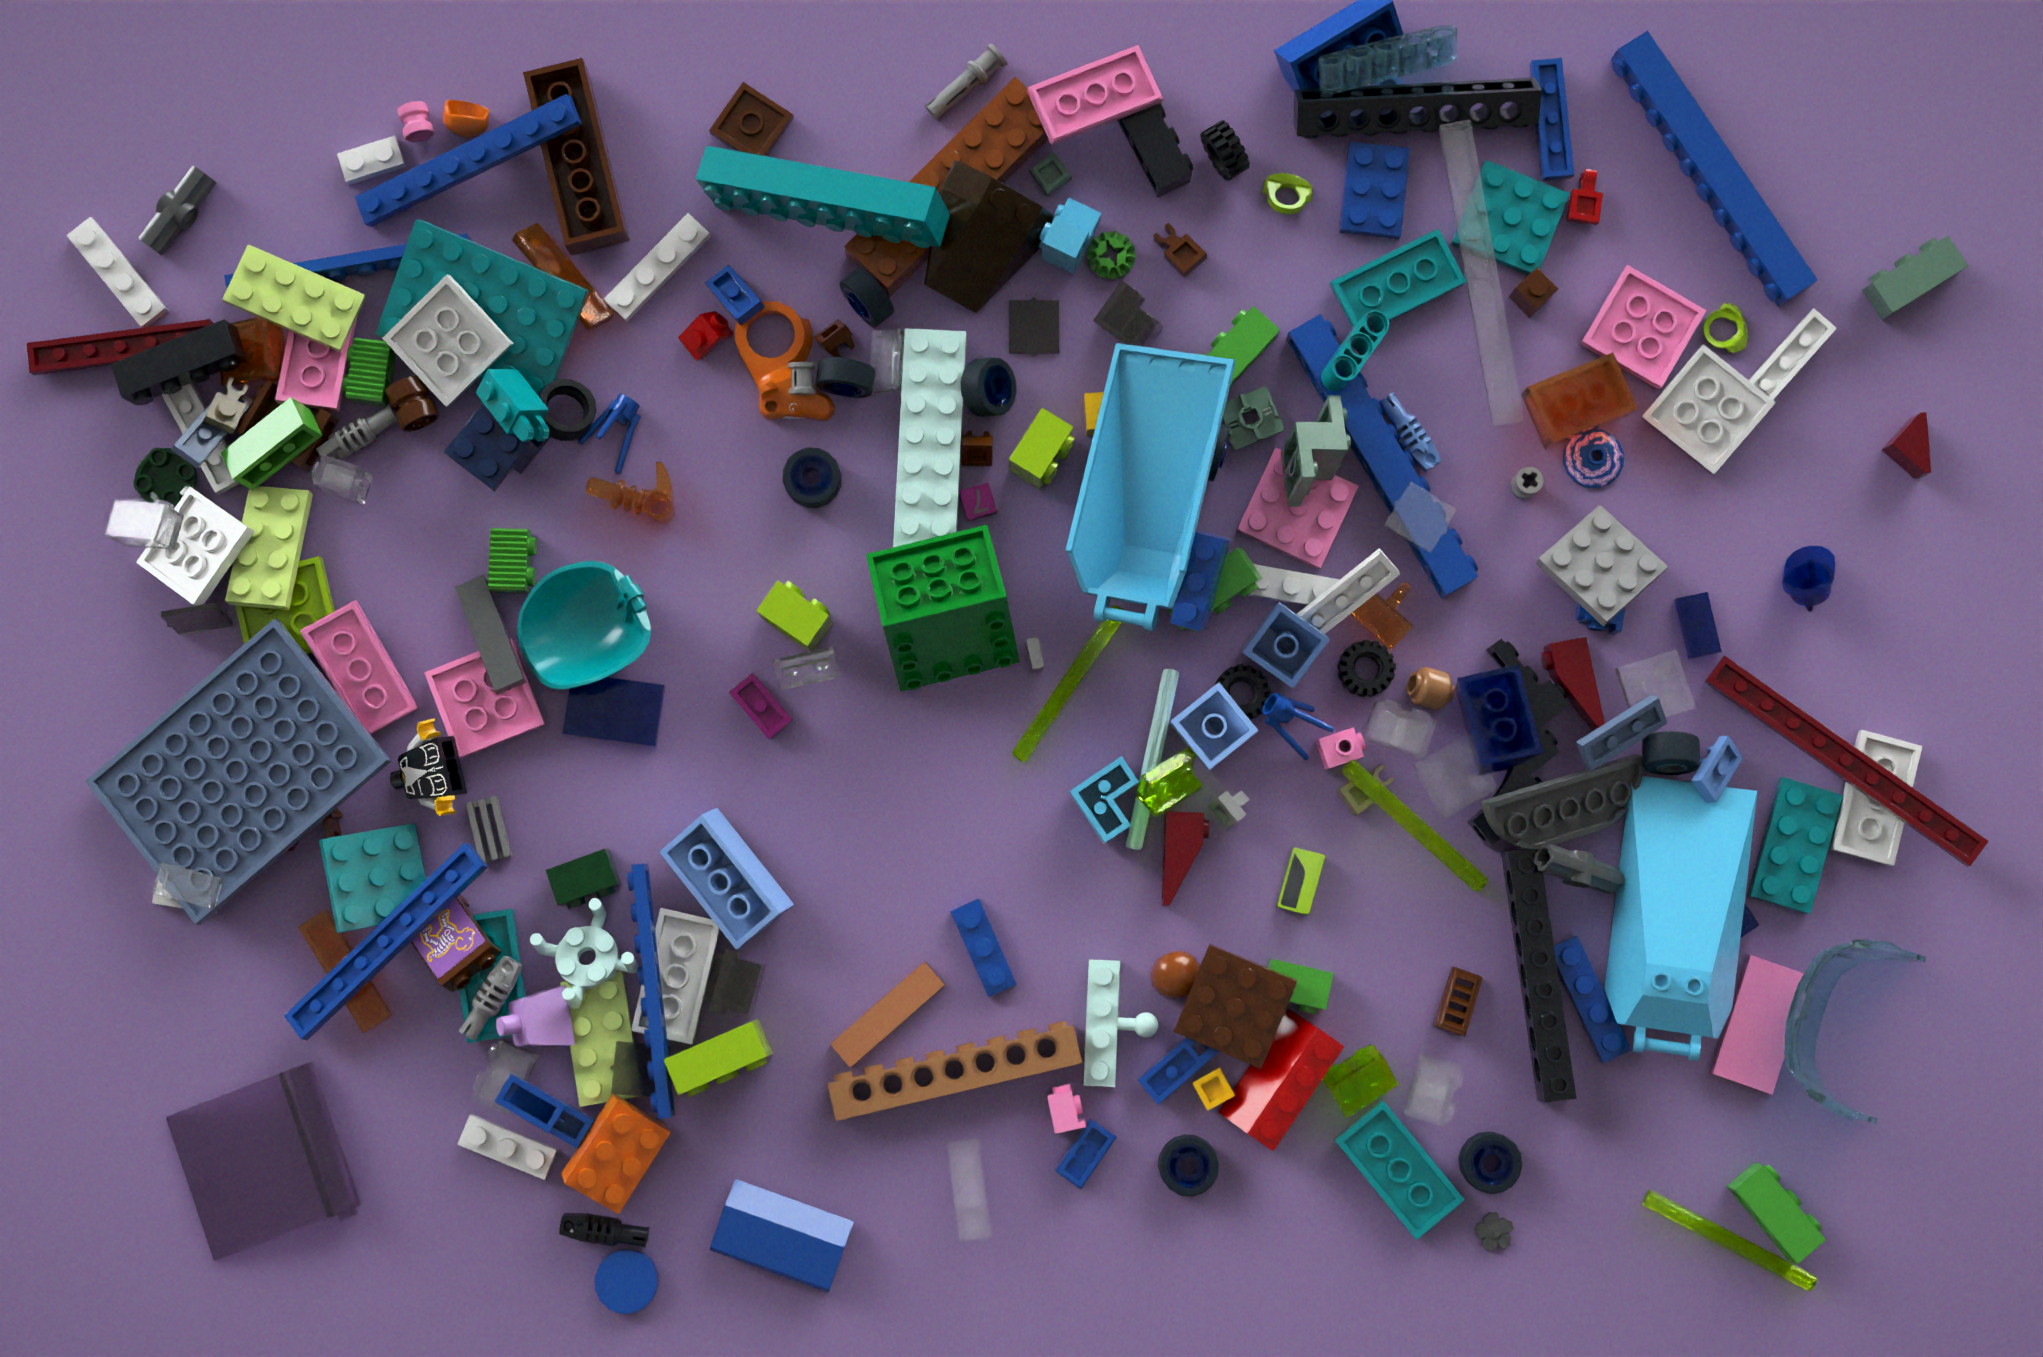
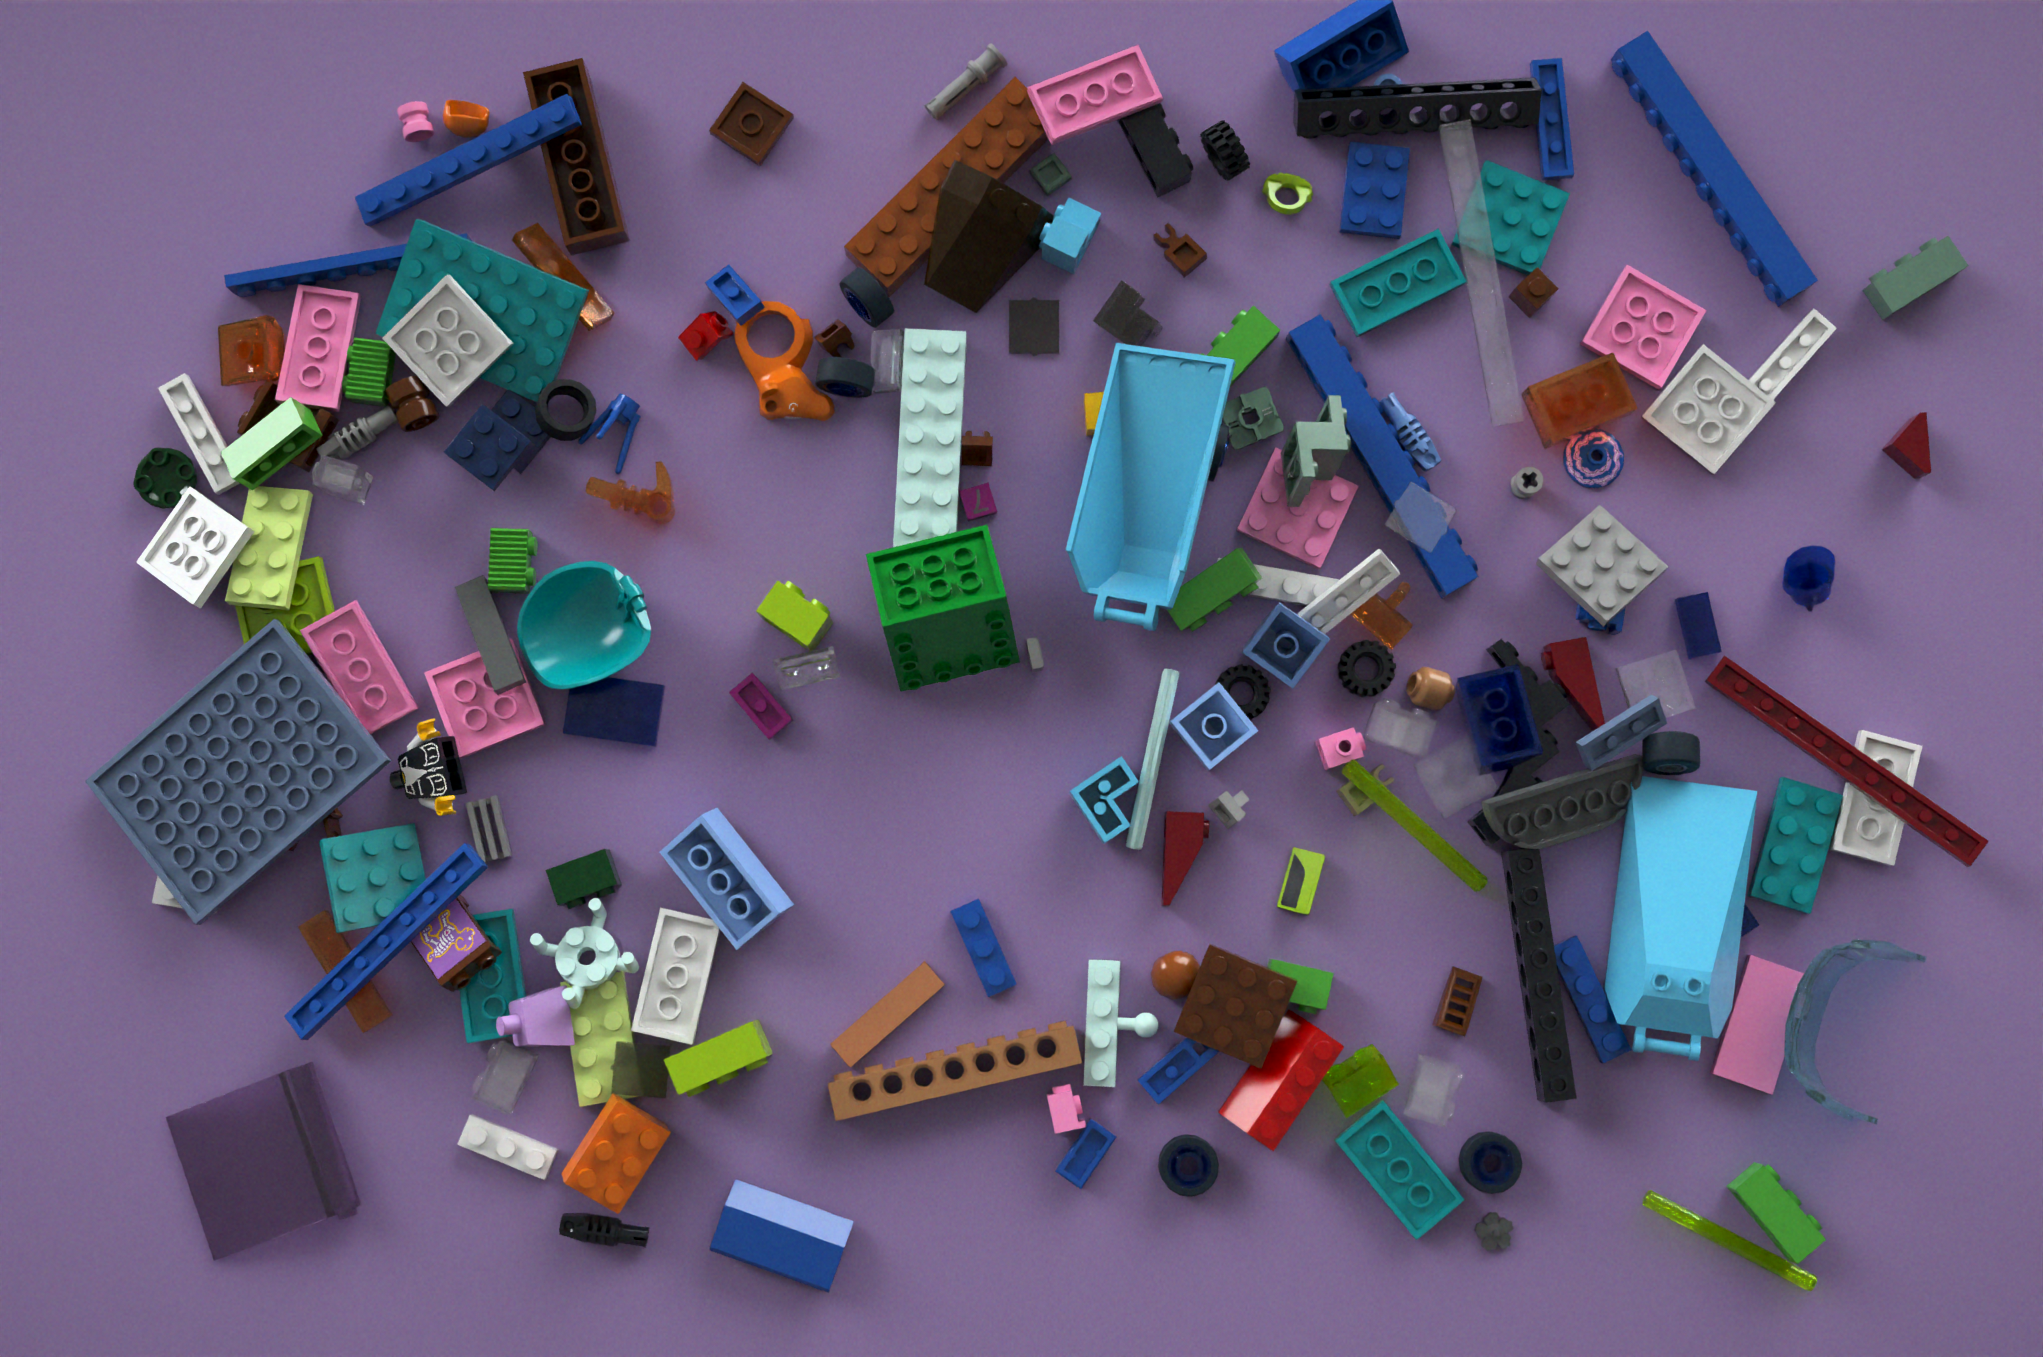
(101, 348): dark red plate -> none
(117, 273): white plate -> none
(145, 524): clear brick -> none
(177, 210): dark grey piece -> none
(179, 363): black brick -> none
(187, 885): clear tile -> none
(197, 618): clear smoke piece -> none
(202, 437): sand blue plate -> none
(226, 409): plate -> none
(294, 298): yellowish green plate -> none
(371, 160): white plate -> none
(491, 996): light grey hinge -> none
(514, 404): teal hinge -> none
(544, 1110): blue slope -> none
(626, 1281): blue tile -> none
(649, 976): blue plate -> none
(657, 267): white plate -> none
(734, 983): clear smoke plate -> none
(802, 378): light grey bush -> none
(806, 461): wheel -> none
(823, 197): teal brick -> none
(969, 1190): clear slope -> none
(988, 387): black wheel -> none
(1041, 448): lime brick -> none
(1065, 689): clear neon green axle -> none
(1104, 266): bright green gear -> none
(1169, 783): clear neon green bracket -> none
(1200, 581): blue brick -> none
(1213, 1088): yellow plate -> none
(1282, 709): blue plant -> none
(1346, 359): teal beam -> none
(1388, 59): clear light blue beam -> none
(1578, 869): dark grey piece -> none
(1585, 202): red plate -> none
(1717, 769): medium blue plate -> none
(1732, 313): lime piece -> none

